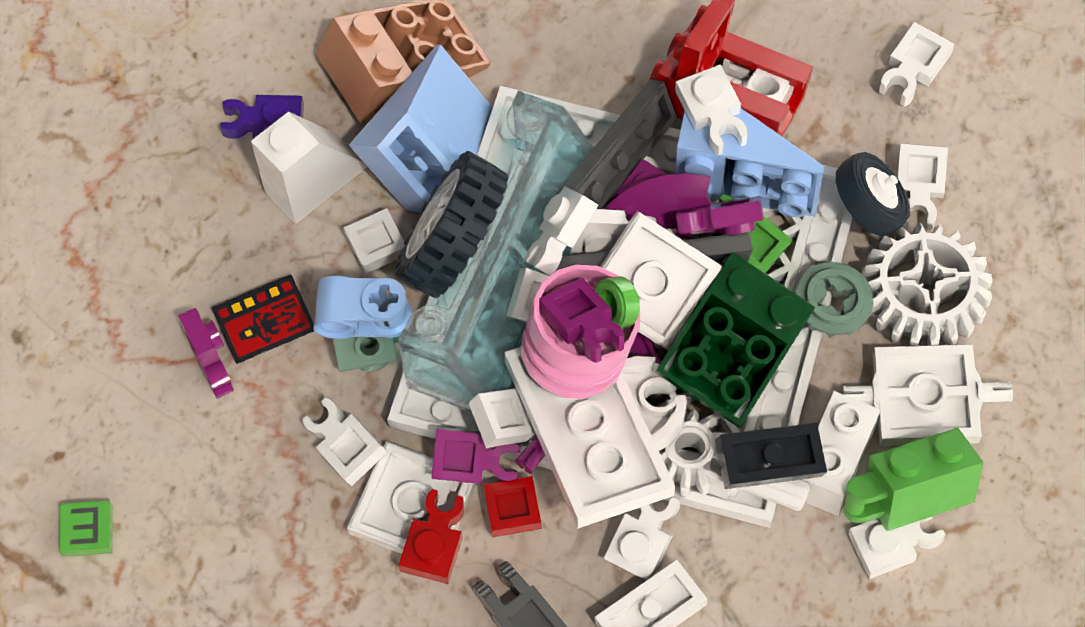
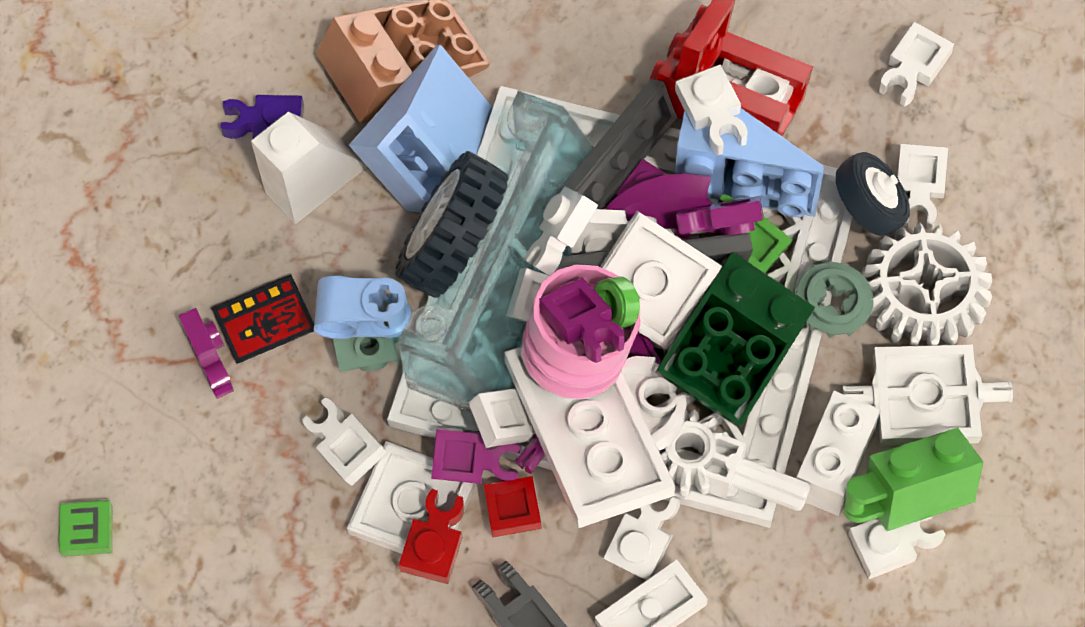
(375, 240): white plate -> none
(770, 456): black plate -> none

